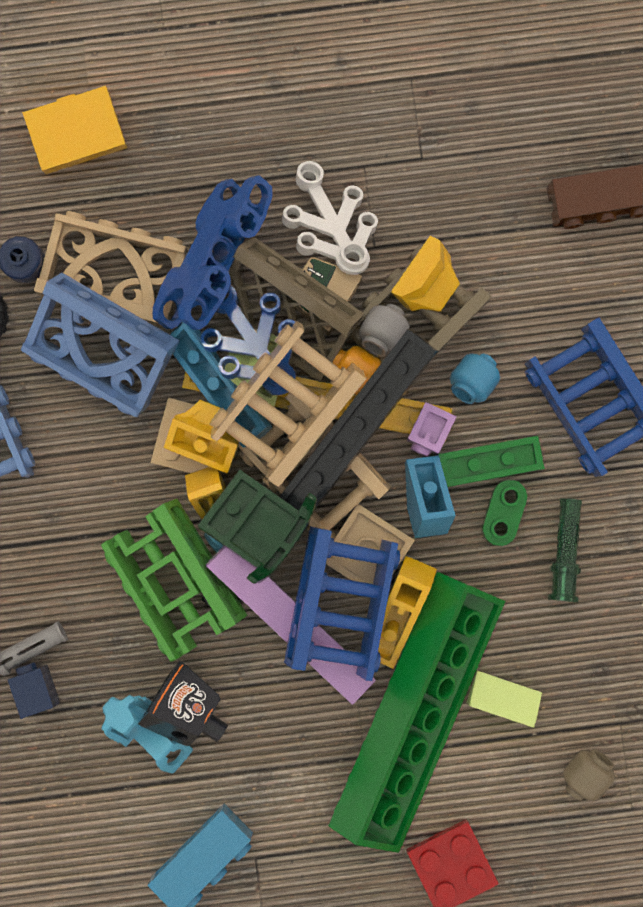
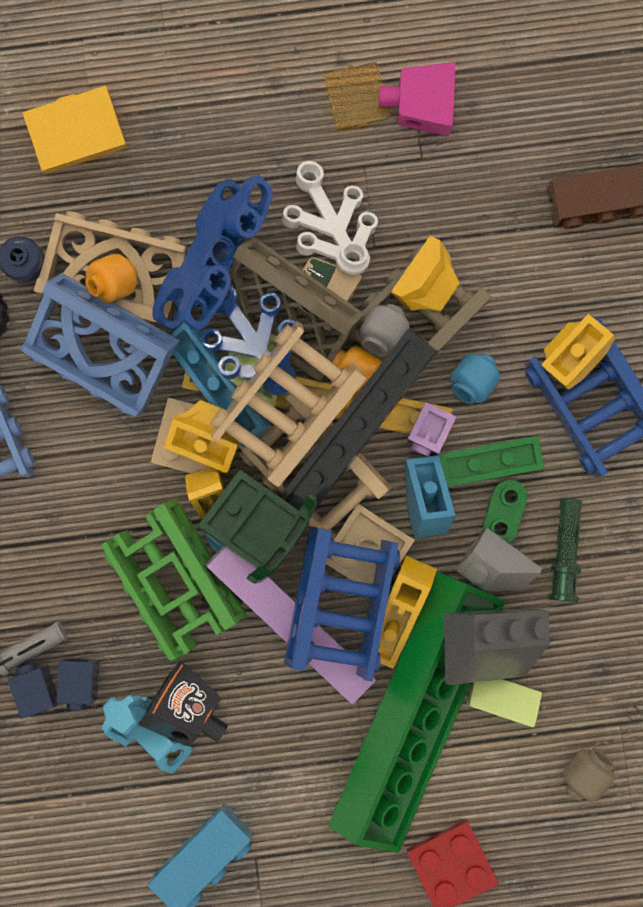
(77, 682): none -> dark blue brick
(111, 278): none -> light orange head
(355, 96): none -> clear yellow piece
(423, 97): none -> dark pink torso
(493, 643): none -> dark grey slope
(497, 565): none -> light grey slope
(577, 350): none -> yellow slope

